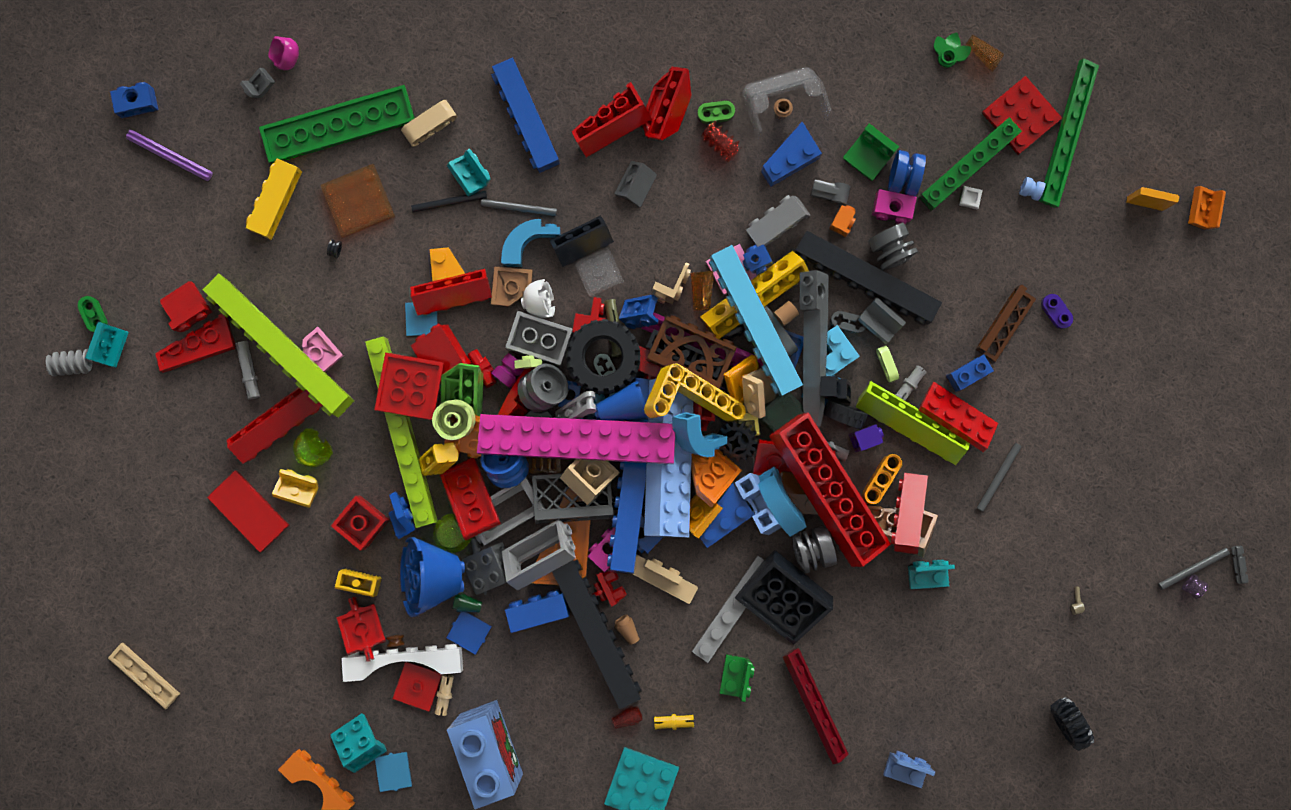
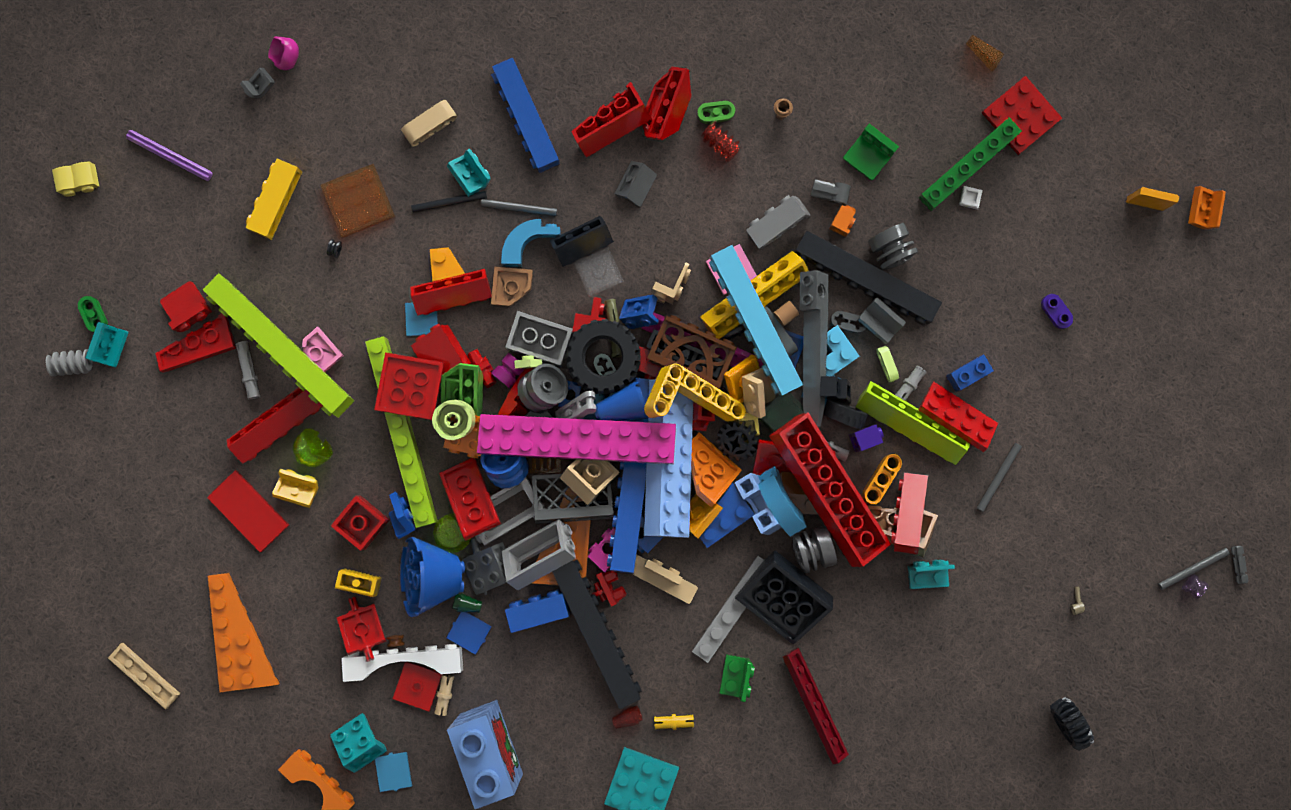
(75, 178): none -> light yellow brick
(123, 97): blue brick -> none
(237, 645): none -> orange wing
(337, 124): green plate -> none
(438, 459): yellow brick -> none
(538, 299): white cylinder -> none
(627, 629): medium nougat cone -> none
(690, 438): dark azure arch -> none
(702, 284): clear orange slope -> none
(757, 93): clear windscreen -> none
(757, 252): blue brick -> none
(792, 156): blue wedge -> none
(904, 203): dark pink brick -> none
(906, 172): blue wheel -> none
(906, 769): medium blue bracket -> none
(952, 48): green plate -> none
(1001, 319): reddish brown fence -> none
(1032, 189): light blue wheel -> none
(1069, 132): green plate -> none

